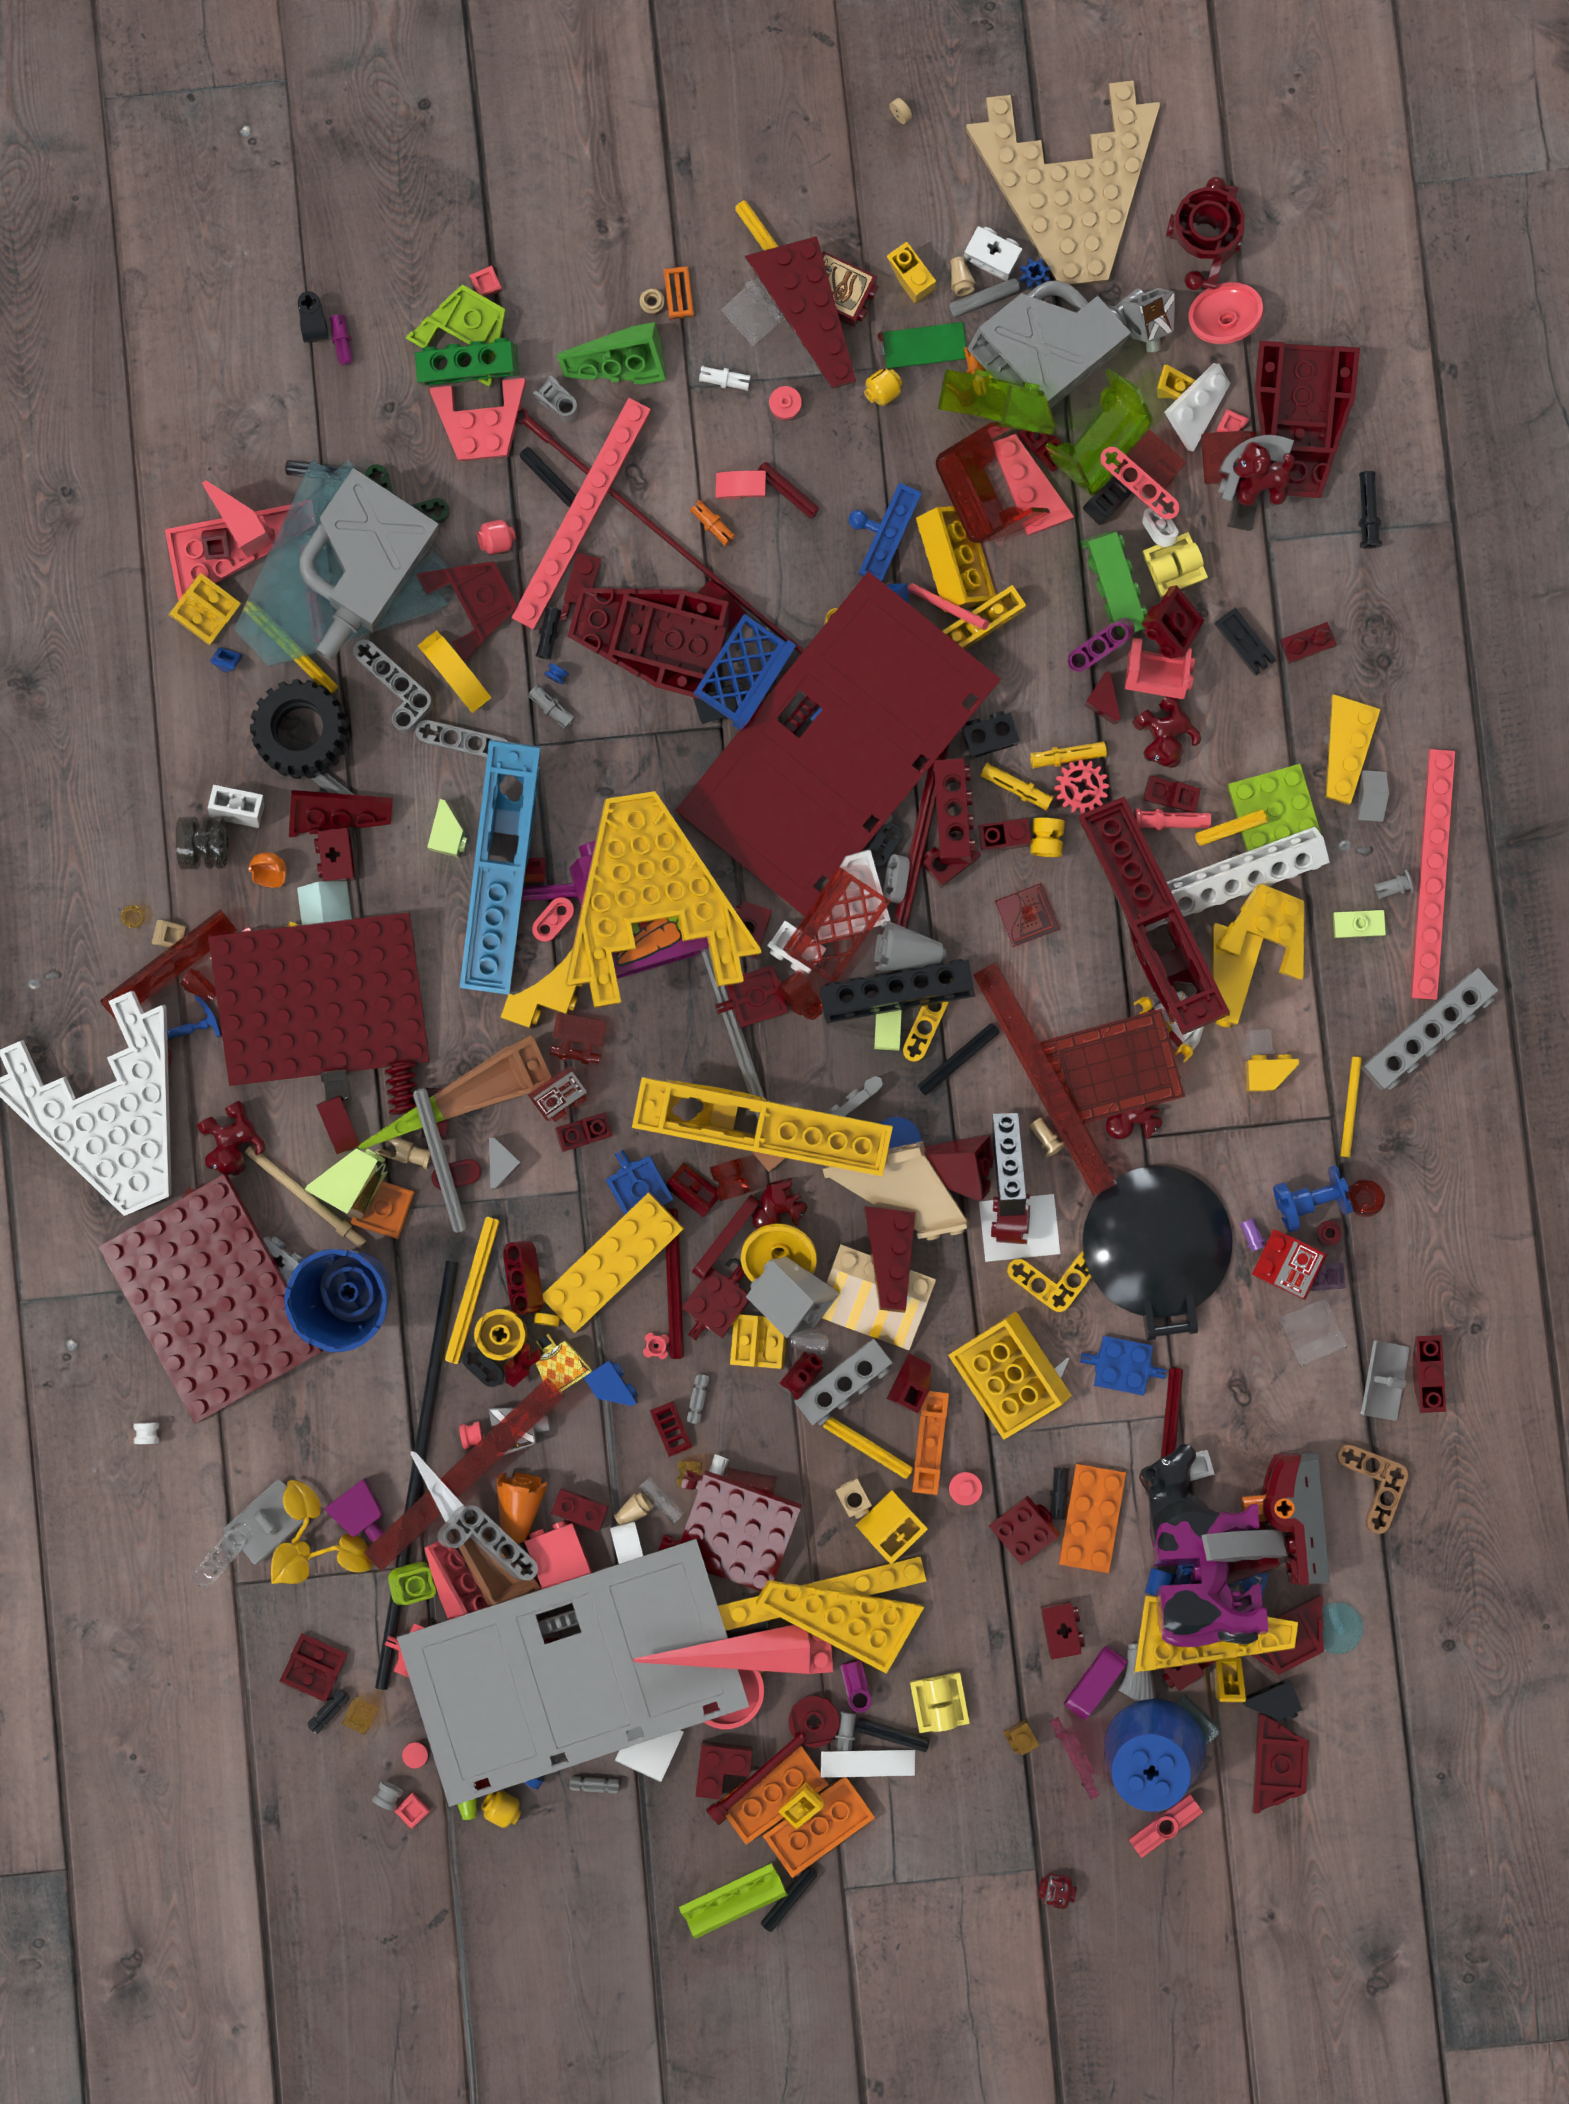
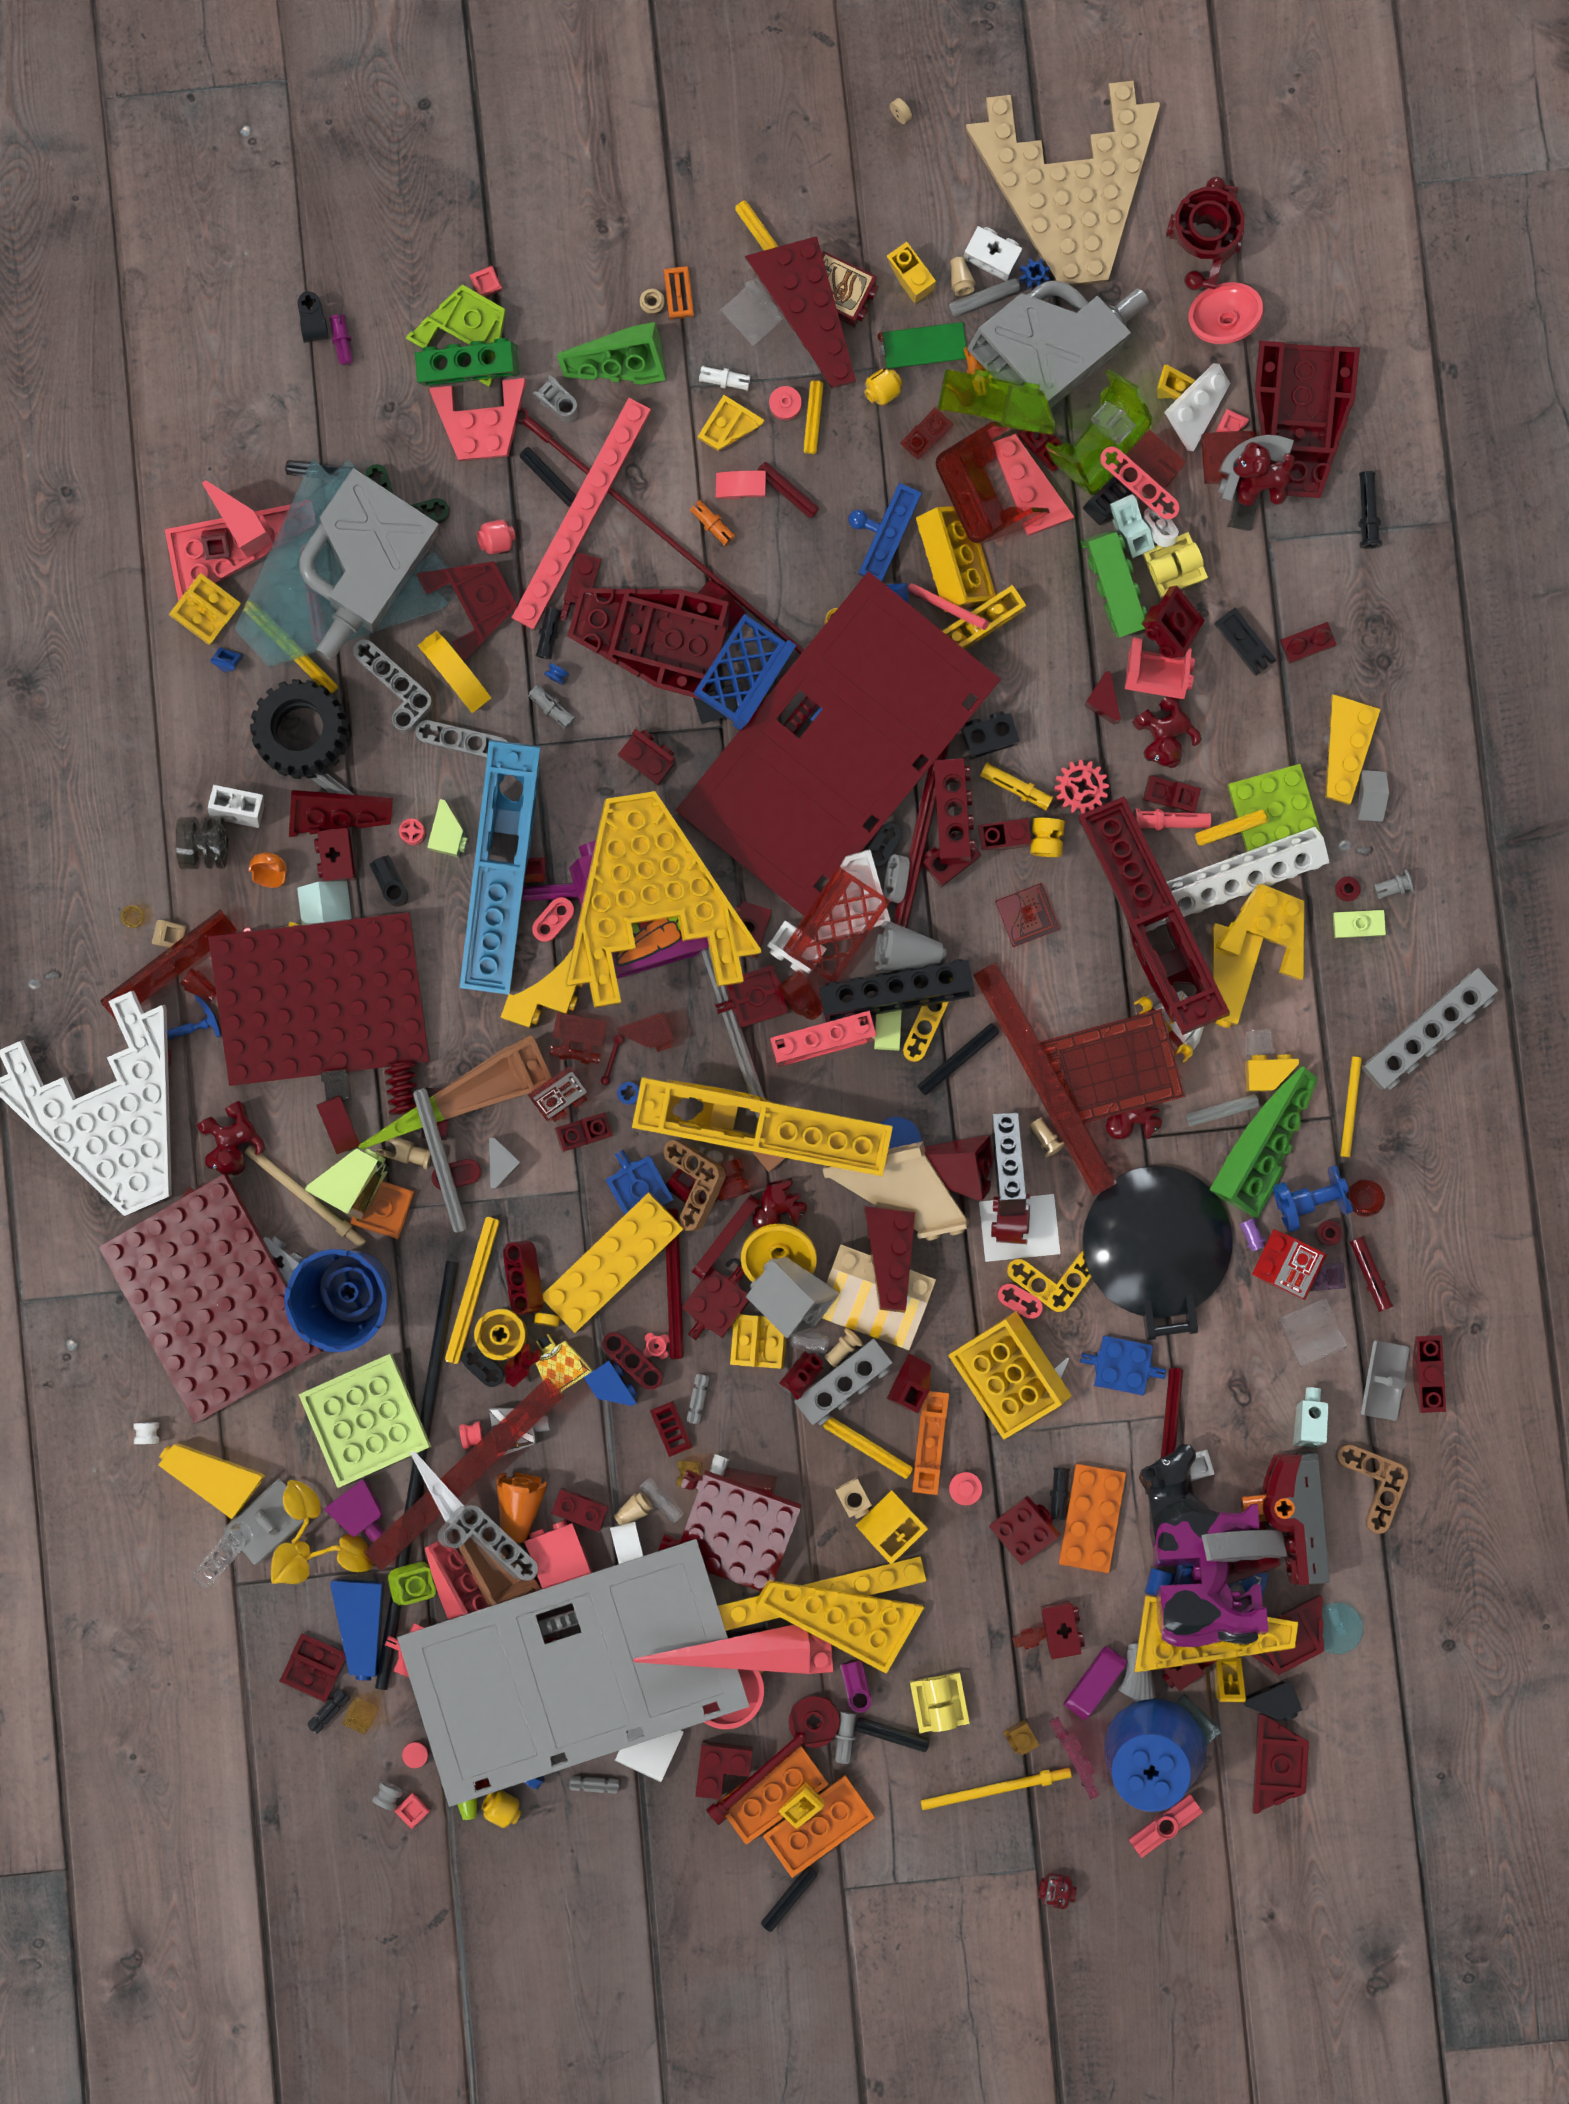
(212, 1478): none -> yellow slope
(360, 1623): none -> blue slope
(364, 1420): none -> yellowish green plate
(388, 879): none -> black piece
(408, 830): none -> coral wheel
(618, 1040): none -> dark red hinge
(620, 1357): none -> dark red beam
(624, 1086): none -> blue bush
(647, 757): none -> dark red bracket
(649, 1032): none -> clear red slope
(703, 1182): none -> medium nougat beam
(728, 424): none -> yellow wing
(733, 1900): lime fence -> none
(813, 417): none -> yellow axle
(823, 1039): none -> coral window
(843, 1348): none -> tan pin
(856, 1098): light grey hinge -> none
(868, 1763): white sticker -> none
(927, 433): none -> clear red slope
(1016, 1306): none -> coral beam
(1029, 1637): none -> clear red wheel
(1044, 1777): none -> yellow bar
(1065, 755): yellow pin -> none
(1108, 636): magenta beam -> none
(1112, 422): none -> clear panel
(1131, 526): none -> light aqua brick
(1151, 317): light grey torso -> none
(1222, 1110): none -> light grey axle
(1258, 1154): none -> bright green wedge
(1311, 1431): none -> light aqua torso
(1341, 894): none -> dark red plate
(1383, 1302): none -> dark red pin
(1432, 874): coral plate -> none

